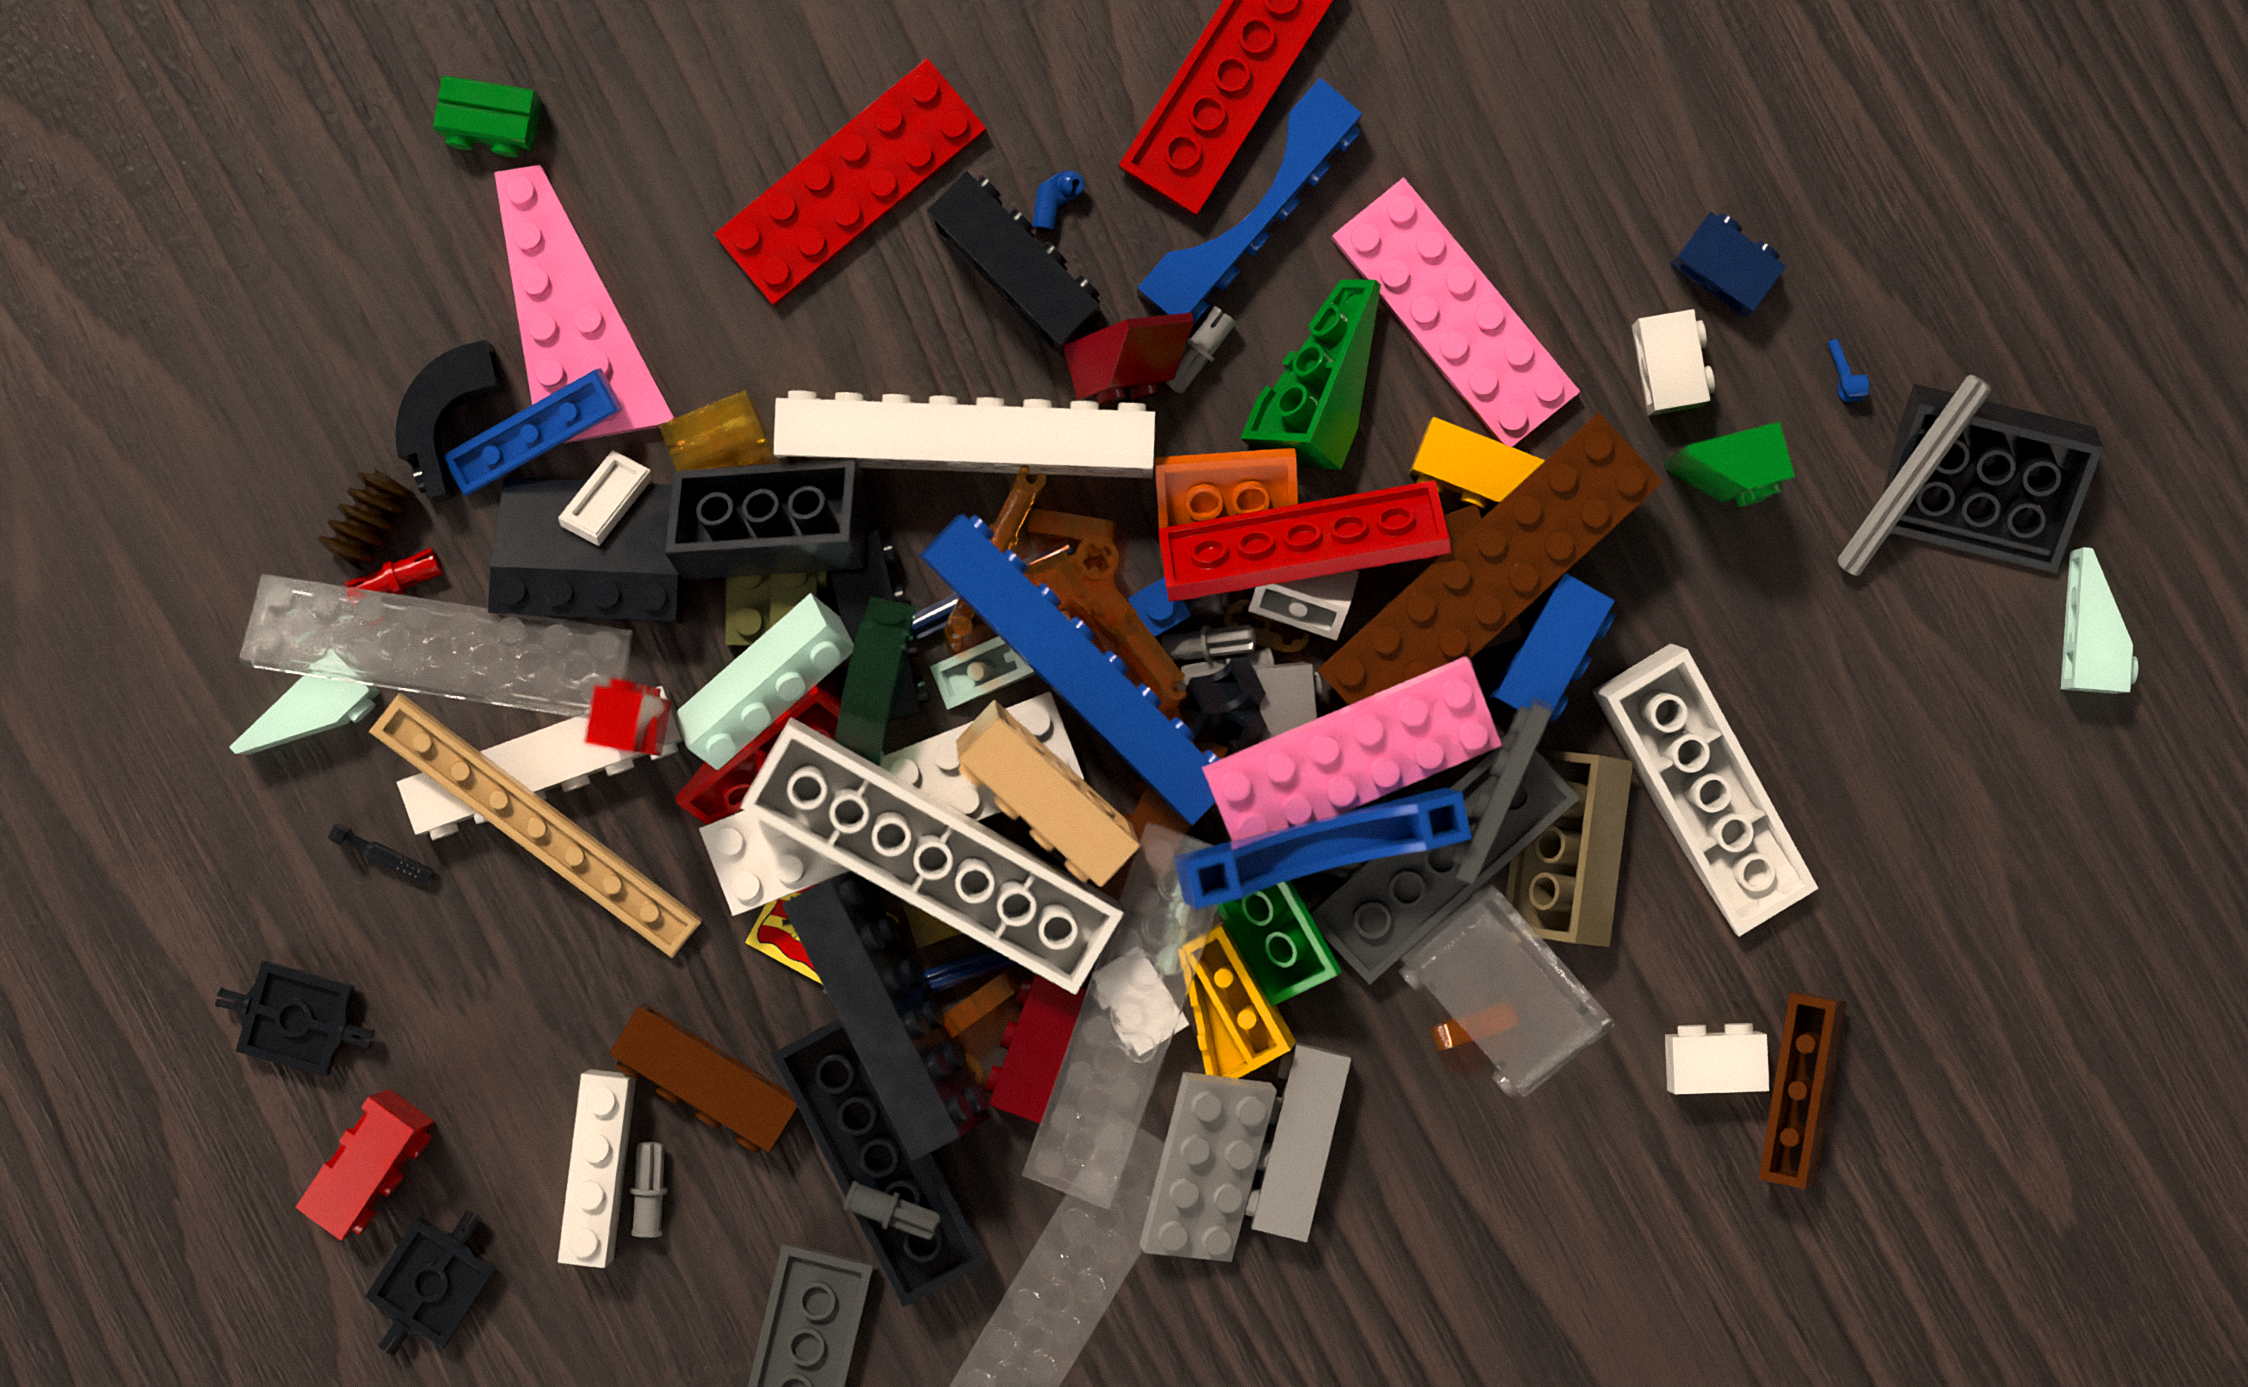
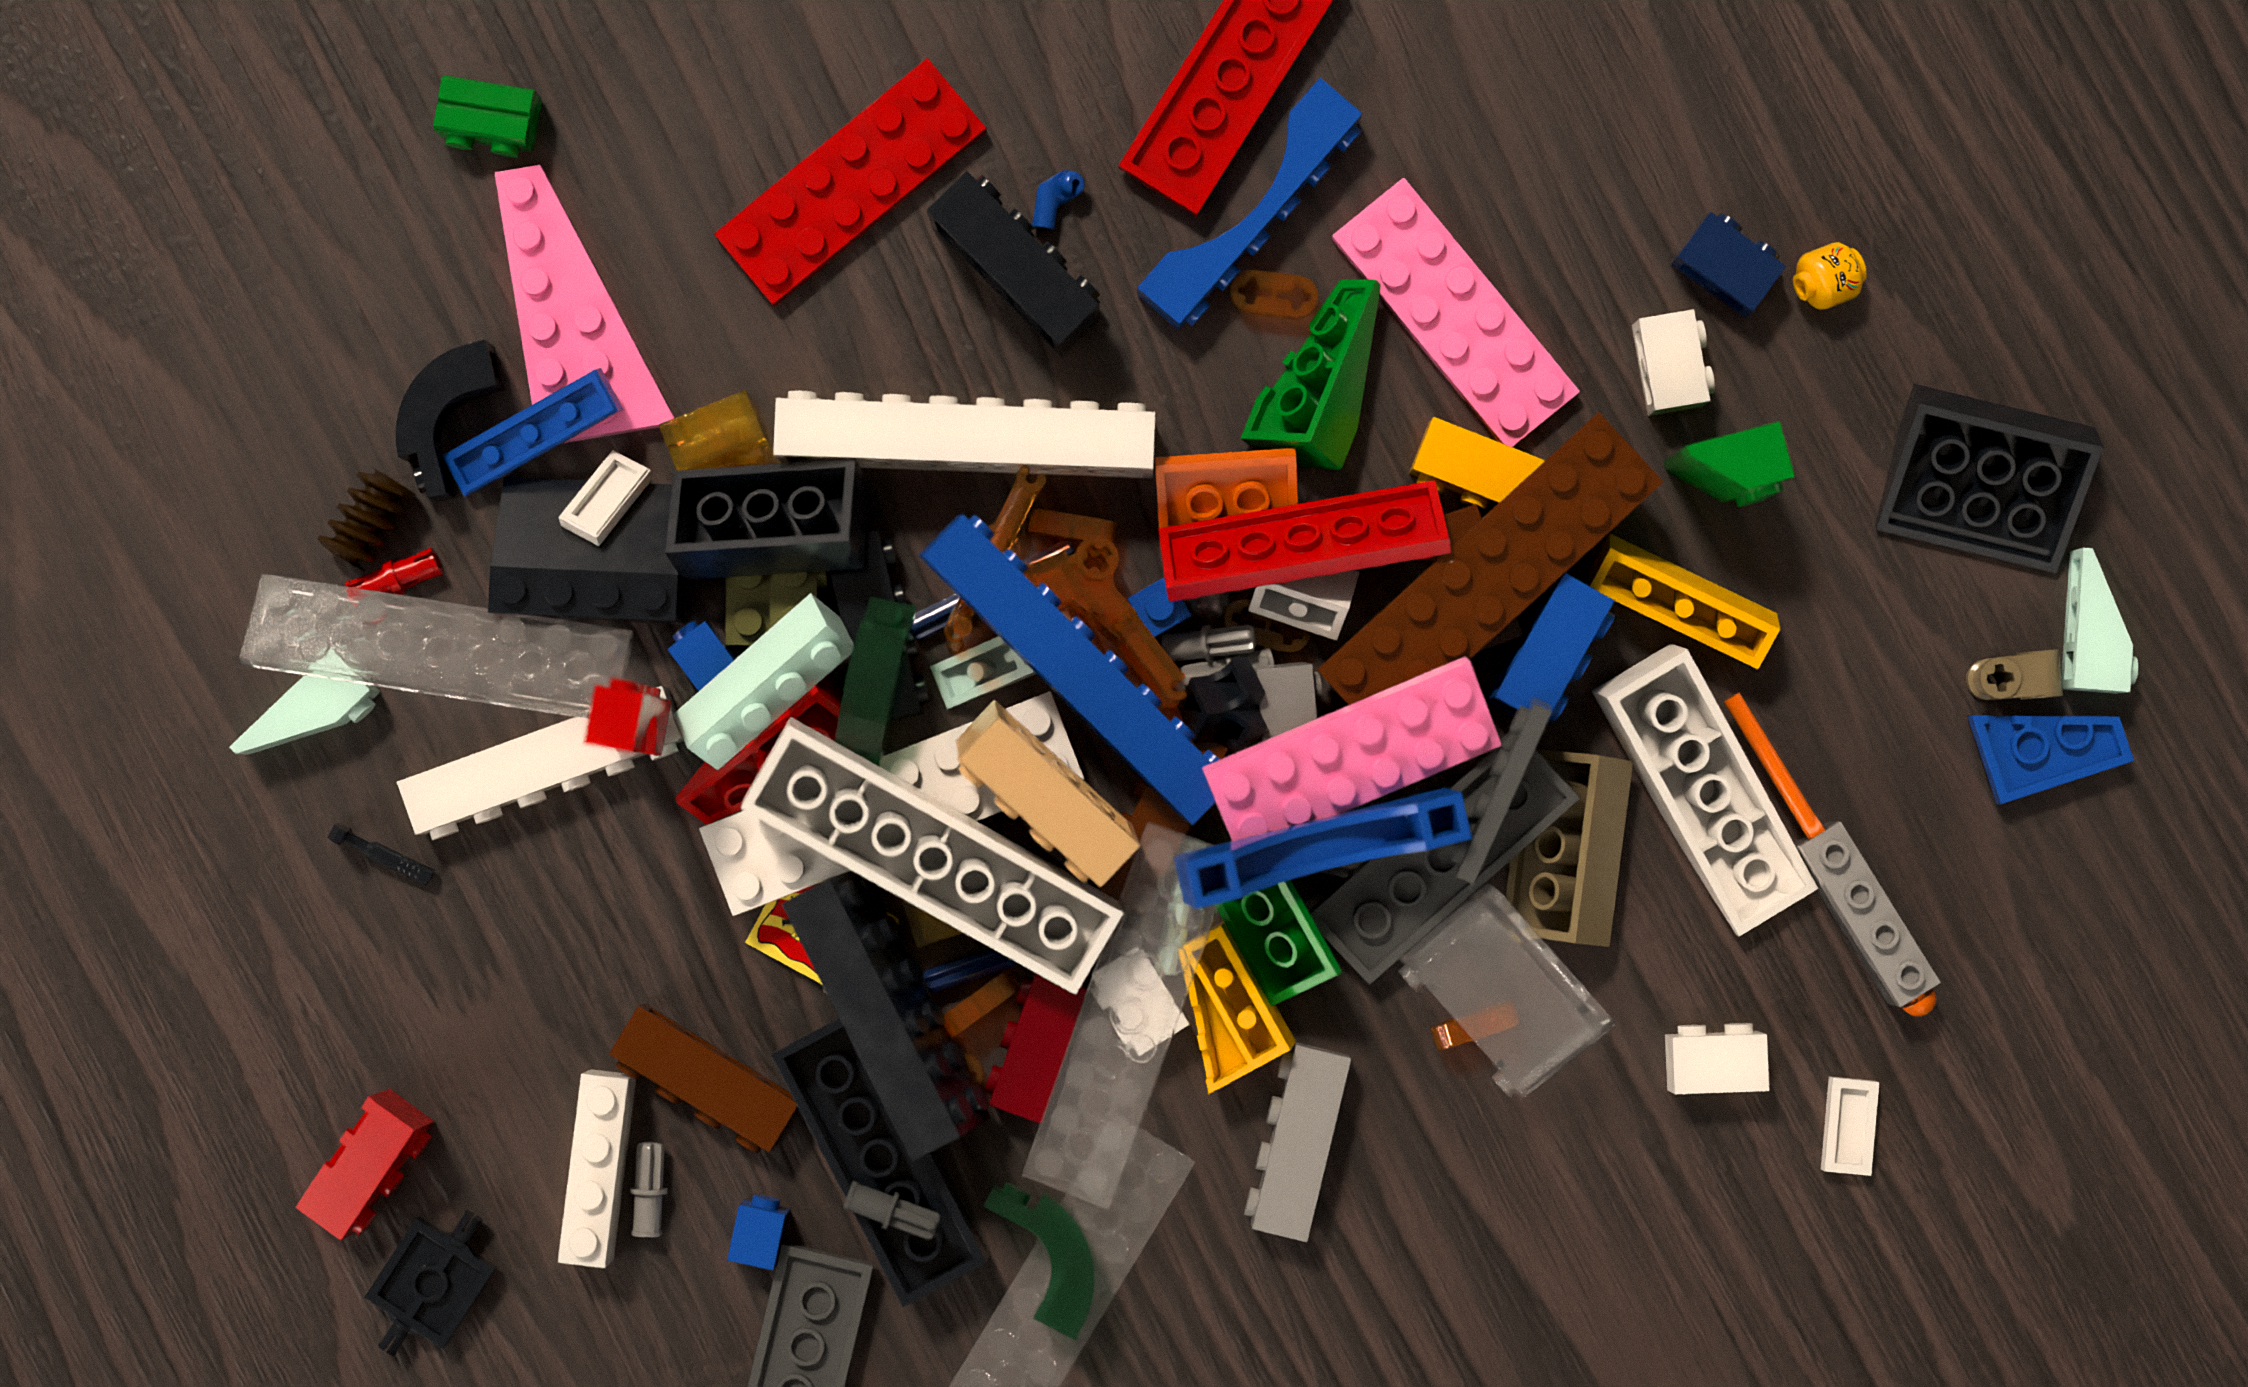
(295, 1018): black plate -> none
(535, 825): tan tile -> none
(700, 652): none -> blue brick
(758, 1232): none -> blue brick
(1070, 1252): none -> clear green arch
(1128, 357): dark red slope -> none
(1201, 348): light grey axle -> none
(1207, 1167): light grey plate -> none
(1273, 306): none -> clear orange beam
(1684, 601): none -> yellow brick
(1802, 1090): reddish brown brick -> none
(1829, 275): none -> yellow head
(1849, 386): blue hand -> none
(1849, 887): none -> light grey piece
(1850, 1126): none -> white tile
(1914, 474): light grey axle -> none
(2022, 676): none -> dark tan piece
(2046, 751): none -> blue wing

